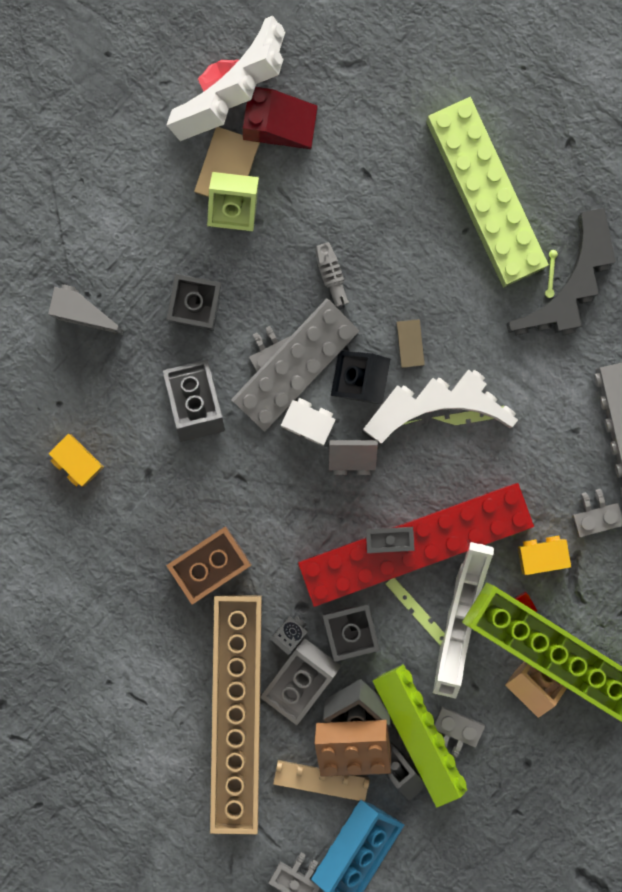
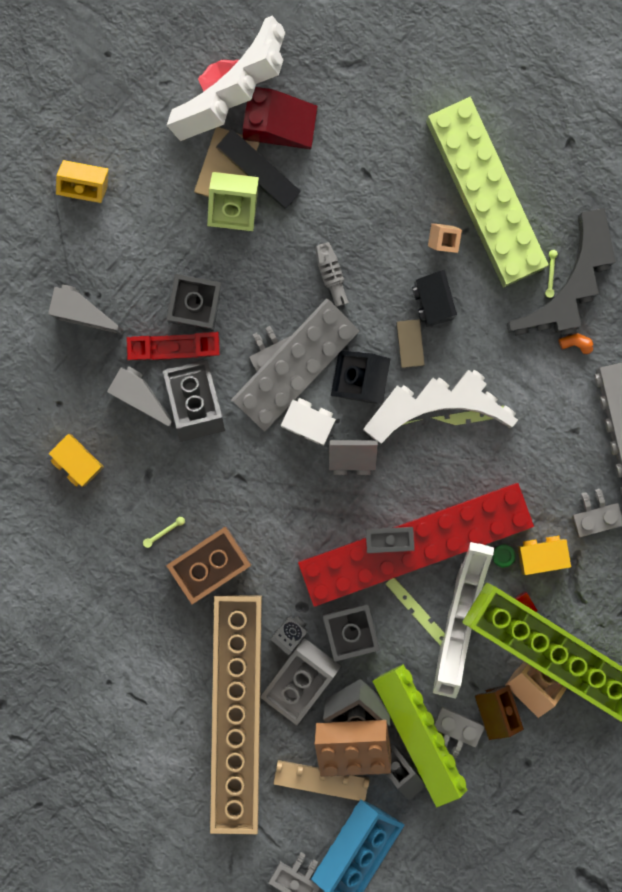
(82, 181): none -> yellow brick
(136, 392): none -> light grey slope
(148, 542): none -> yellowish green hinge
(173, 346): none -> red slope
(255, 165): none -> black tile
(434, 298): none -> black slope
(444, 238): none -> light nougat brick
(499, 712): none -> reddish brown brick
(503, 555): none -> green tile
(578, 340): none -> orange arm

